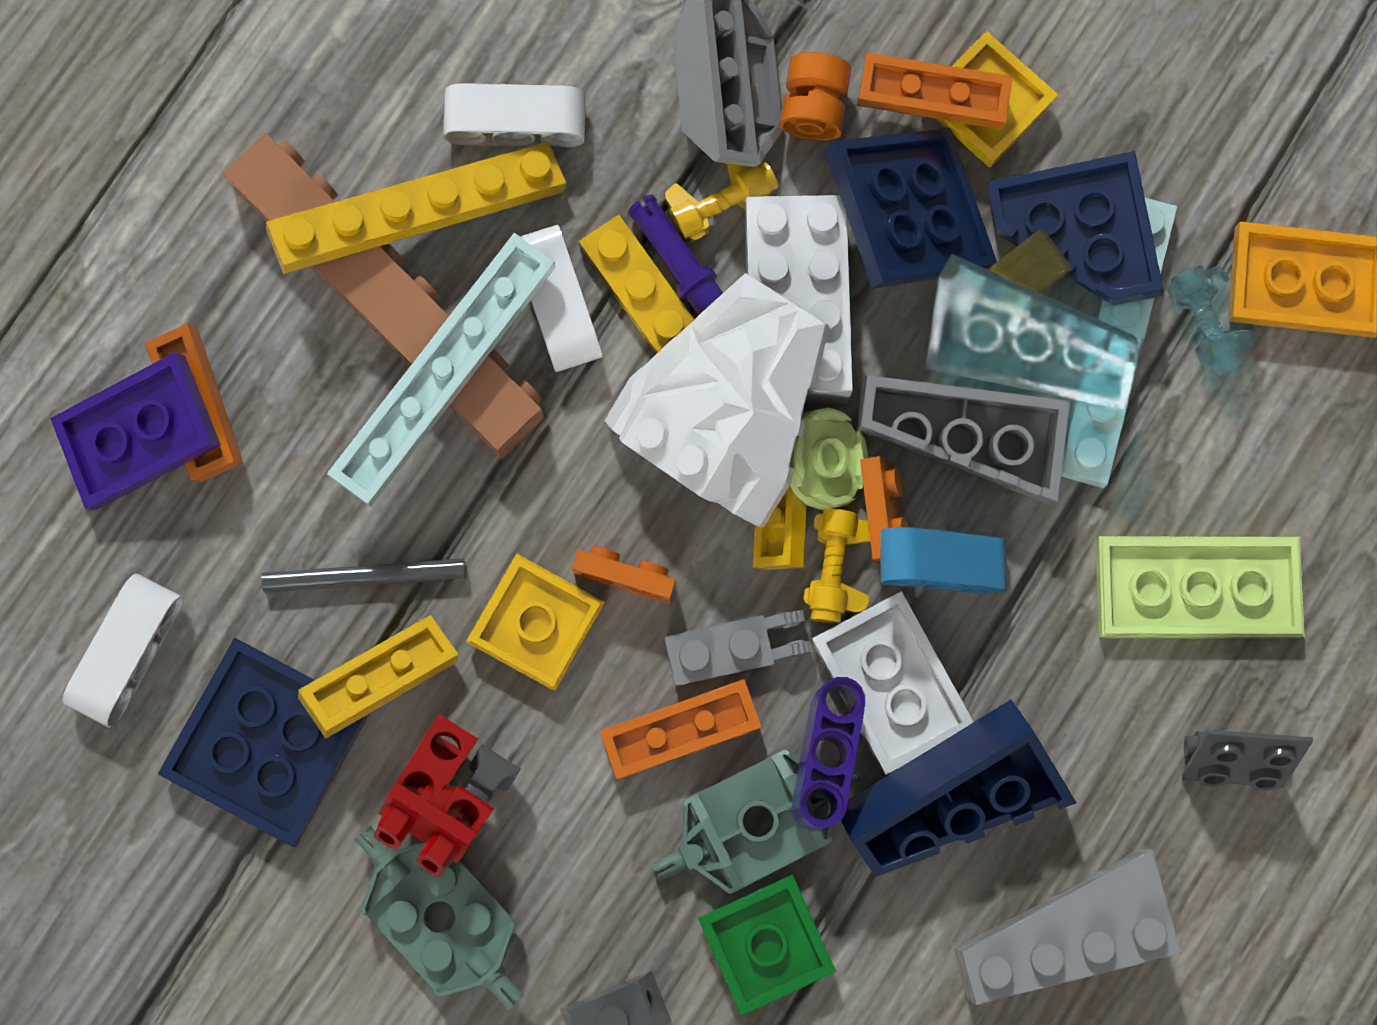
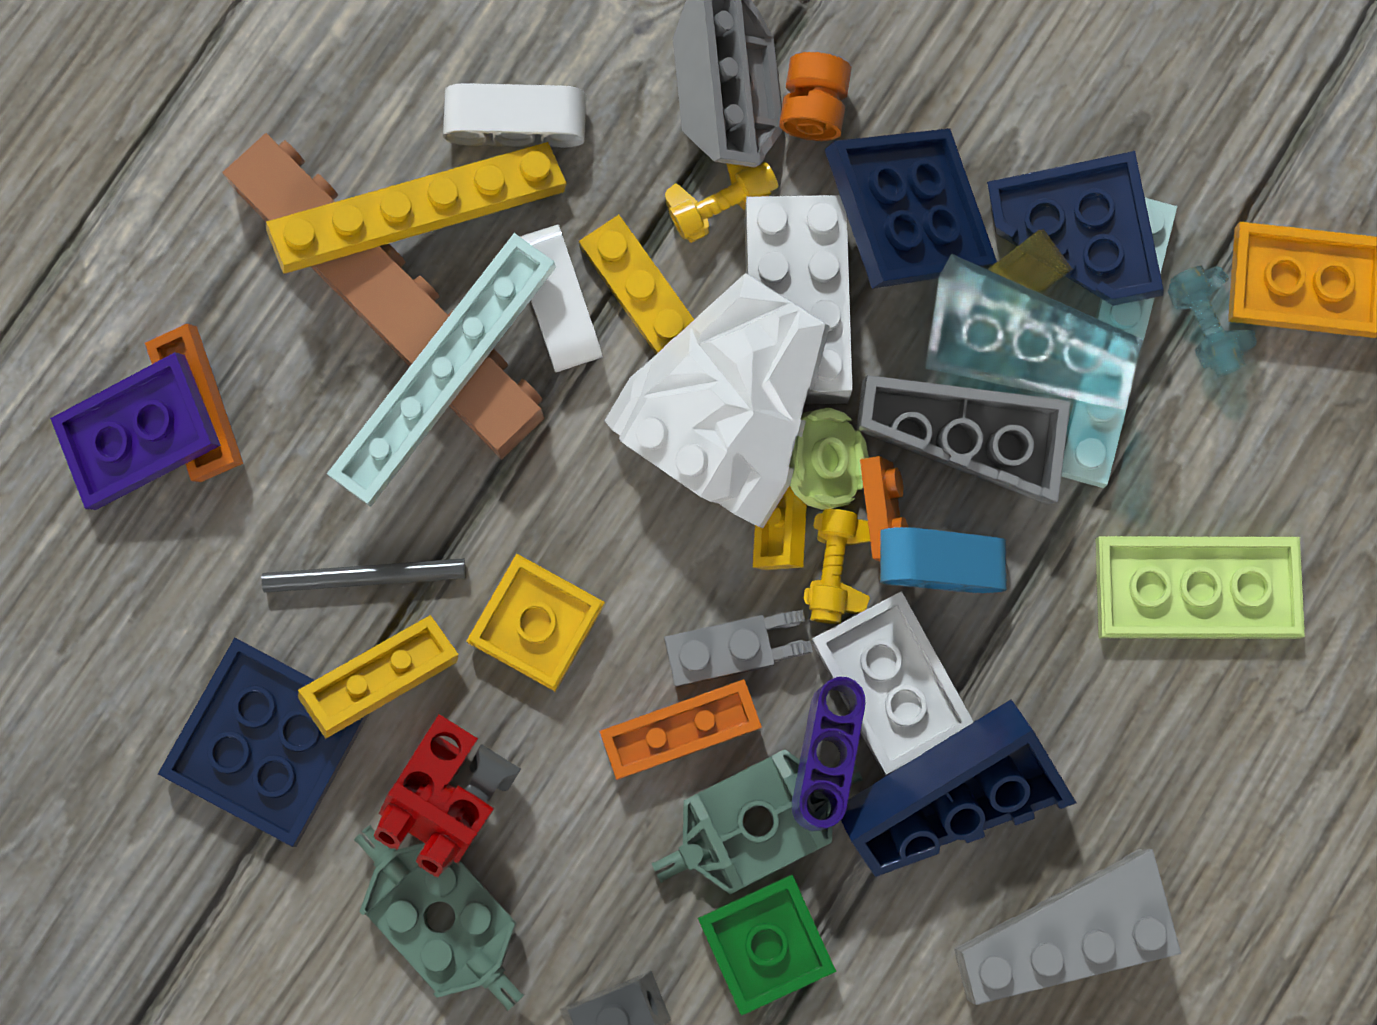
(122, 650): white beam -> none
(604, 568): orange plate -> none
(695, 282): dark purple pin -> none
(934, 91): orange plate -> none
(1027, 101): yellow plate -> none
(1243, 758): dark grey hinge -> none

